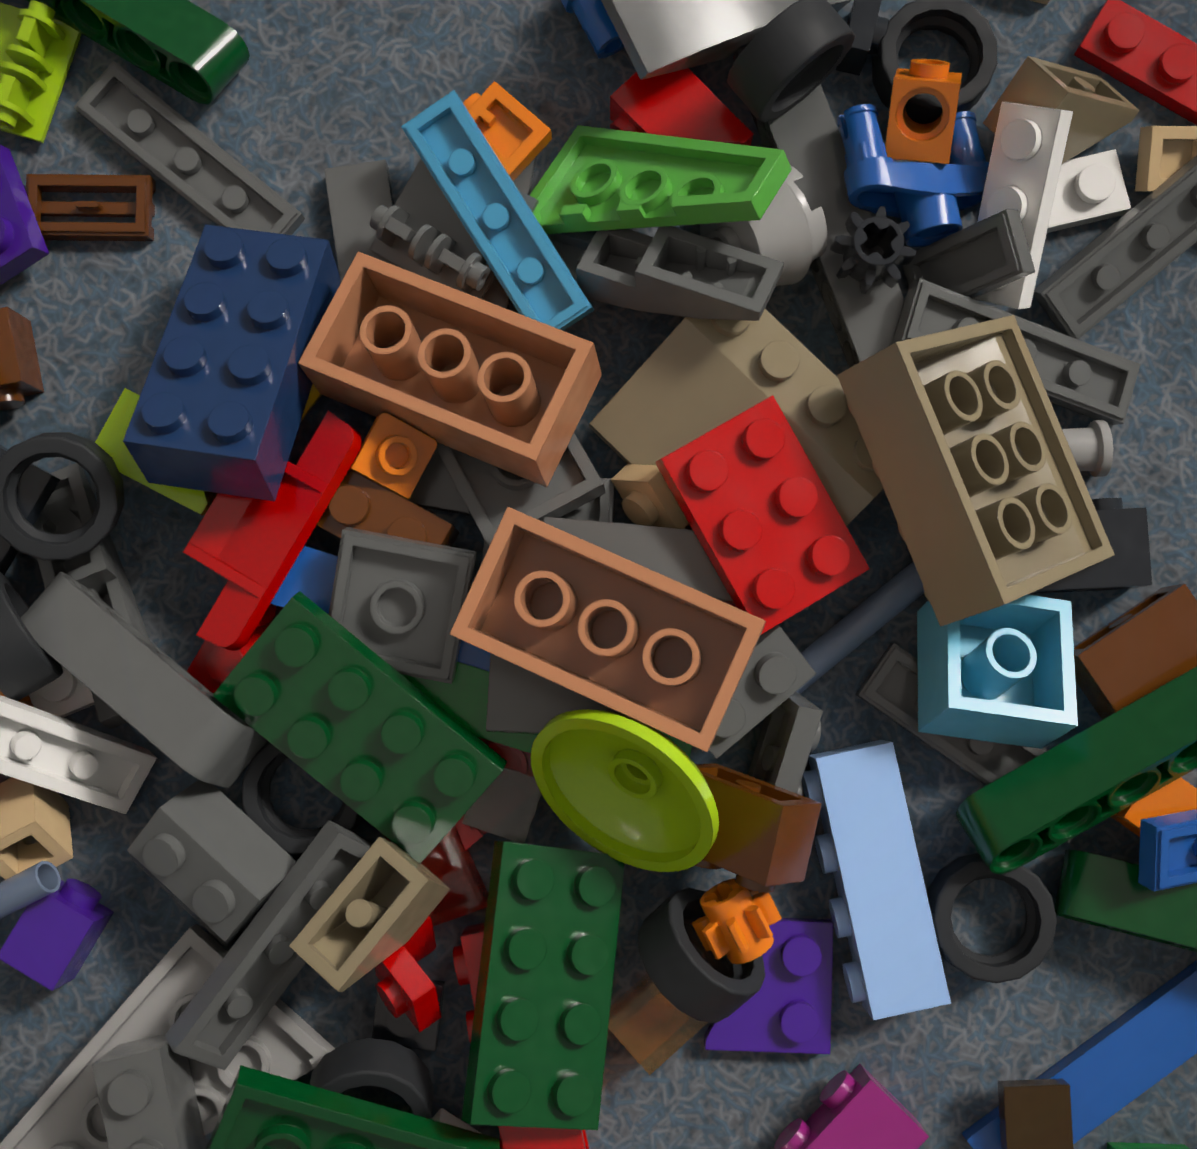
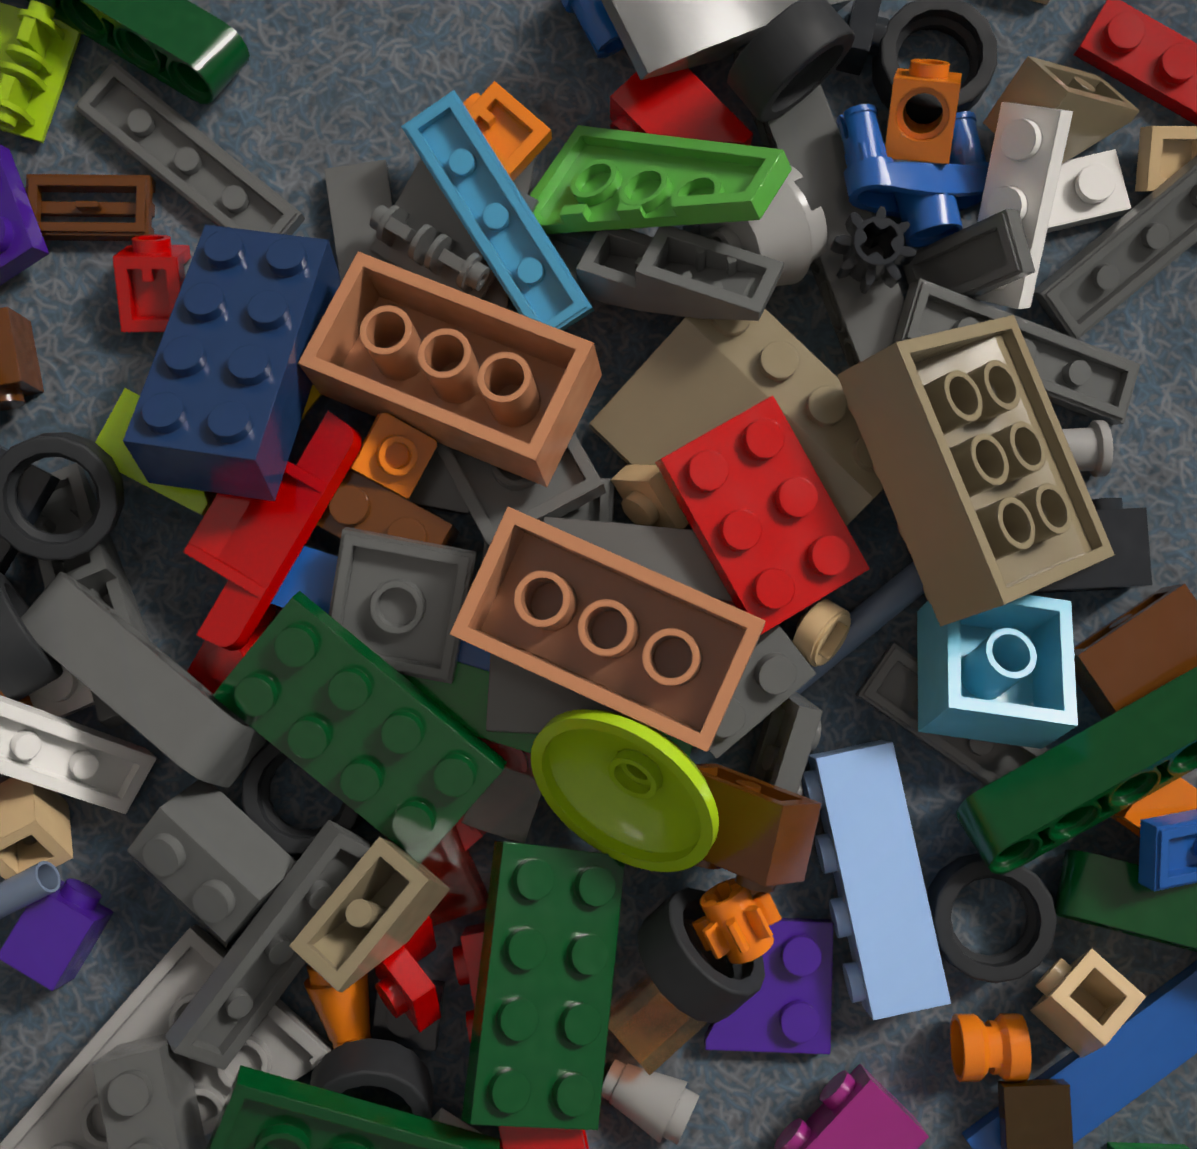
(148, 281): none -> red bracket
(343, 1013): none -> orange cone
(651, 1101): none -> light grey cone
(822, 632): none -> tan tile
(995, 1046): none -> orange wheel
(1085, 1002): none -> tan brick

